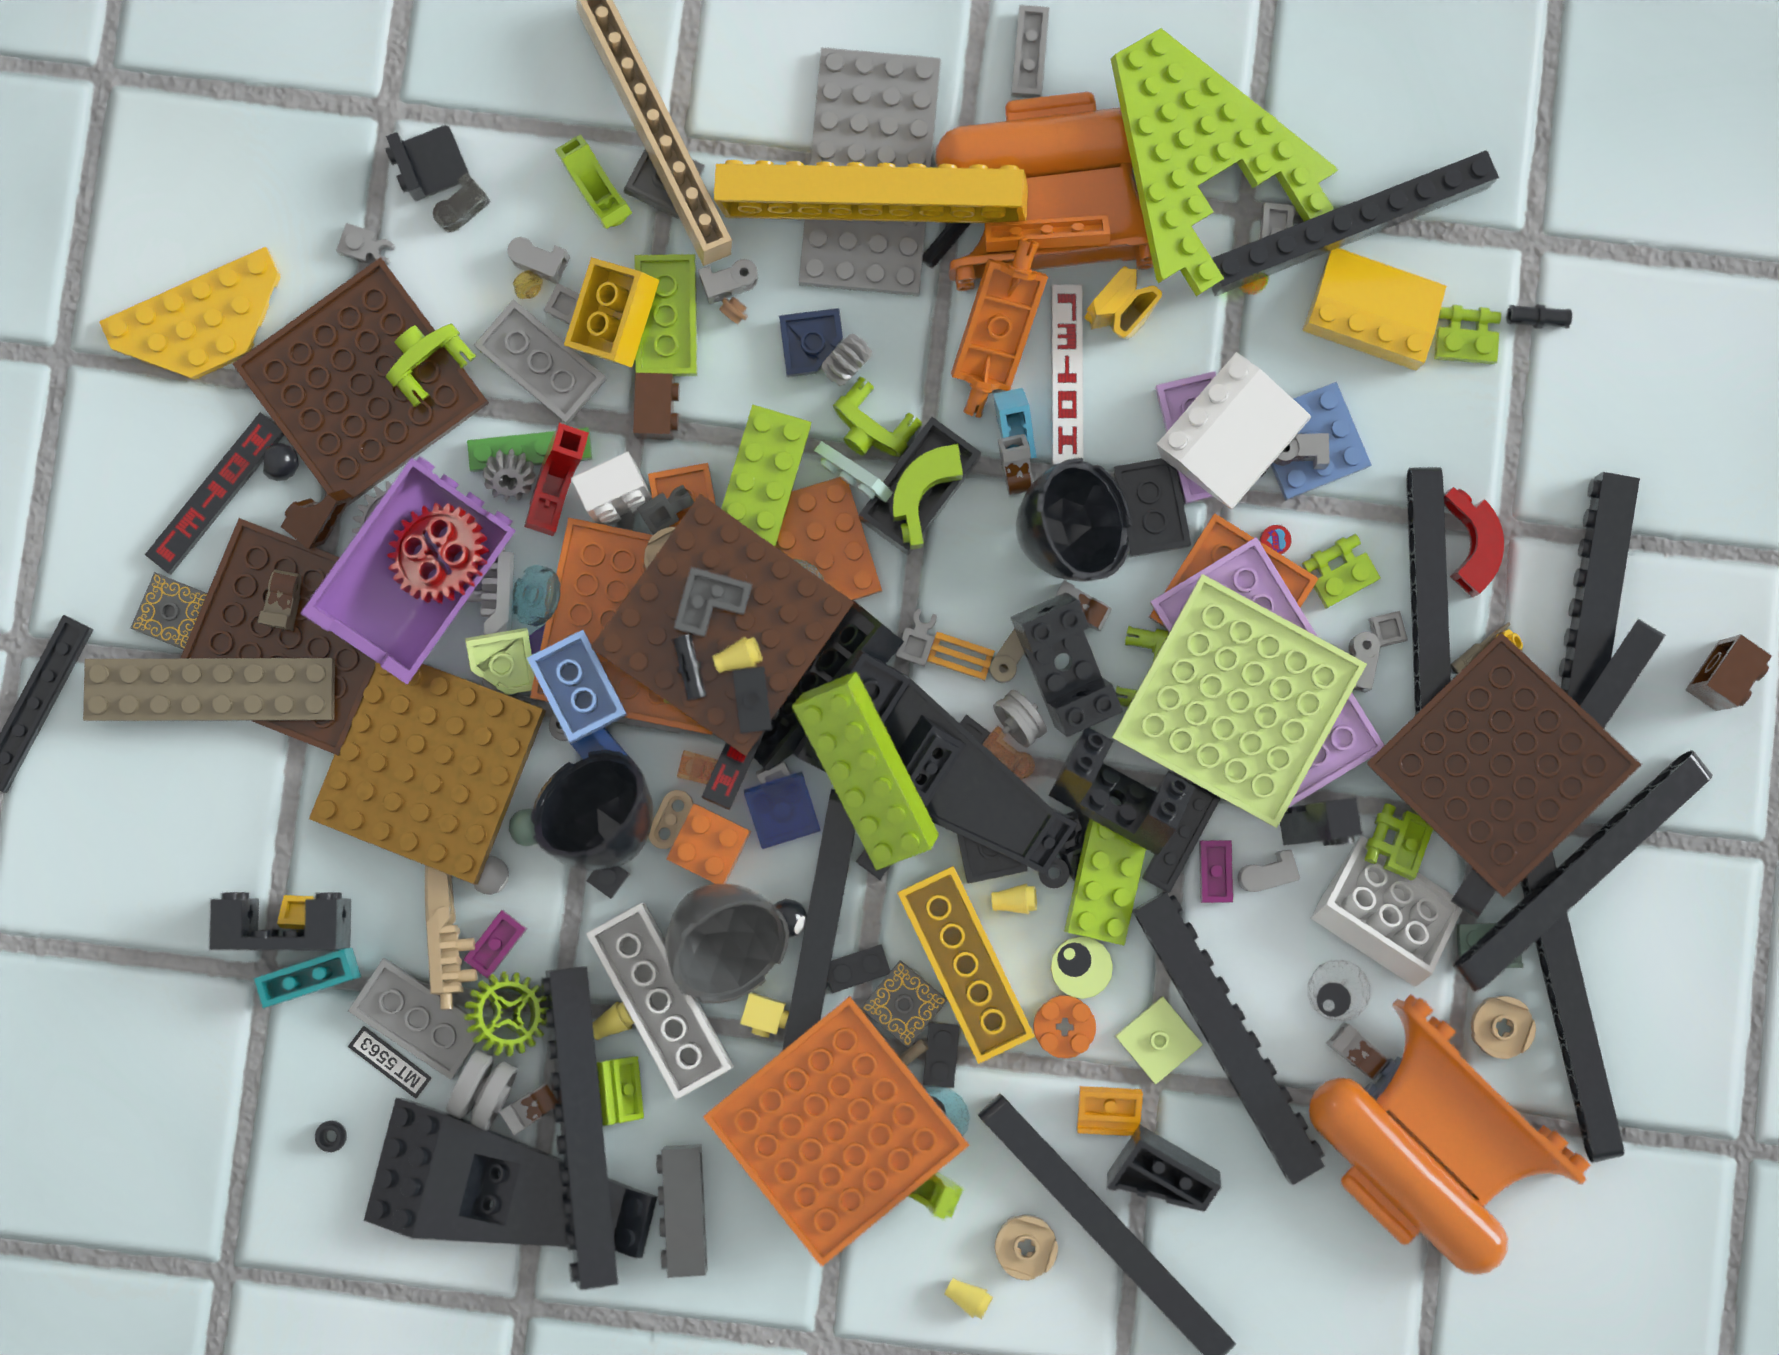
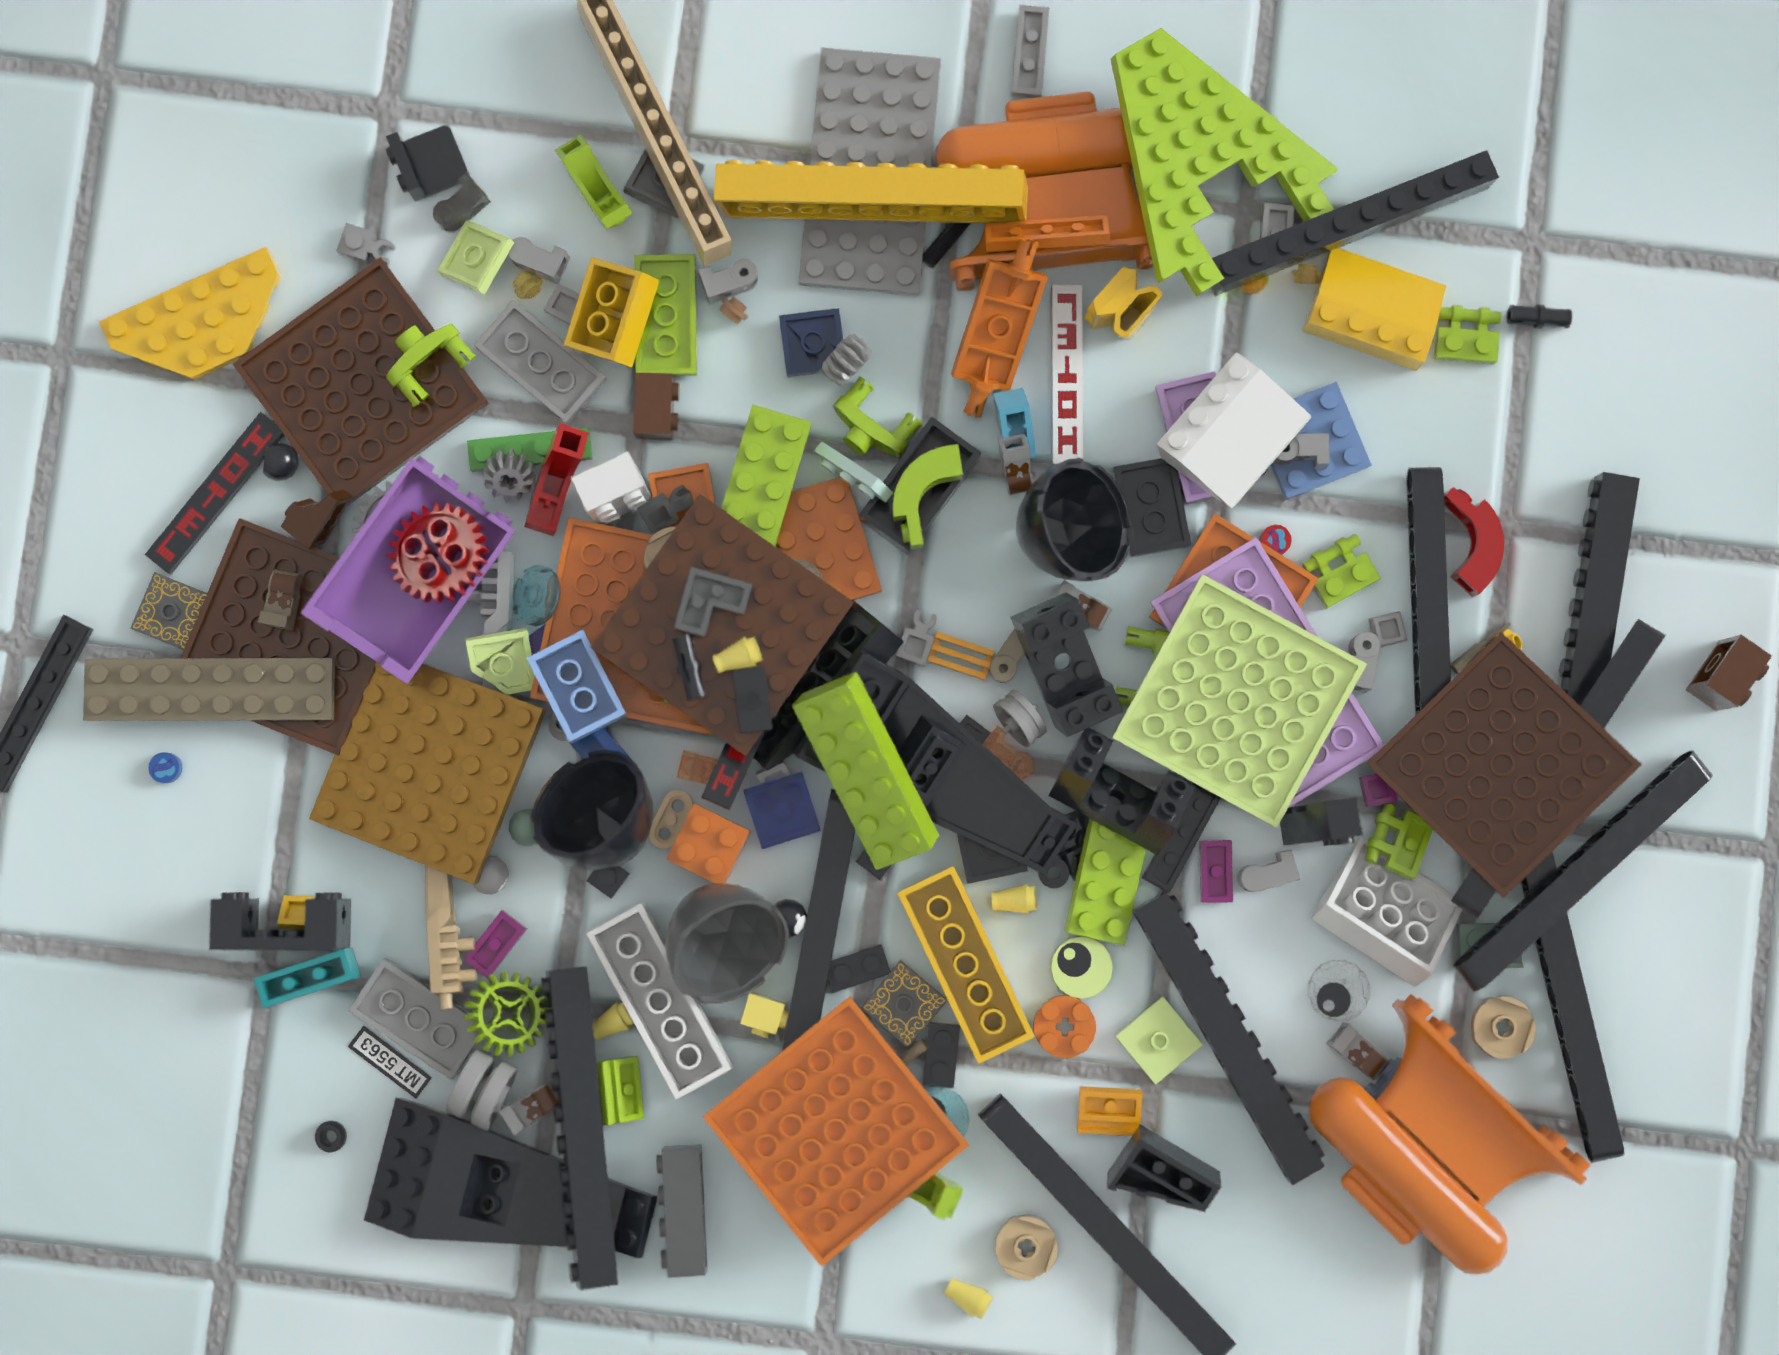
(165, 767): none -> blue tile
(475, 257): none -> yellowish green tile
(1306, 274): none -> clear yellow plate
(1376, 791): none -> magenta plate

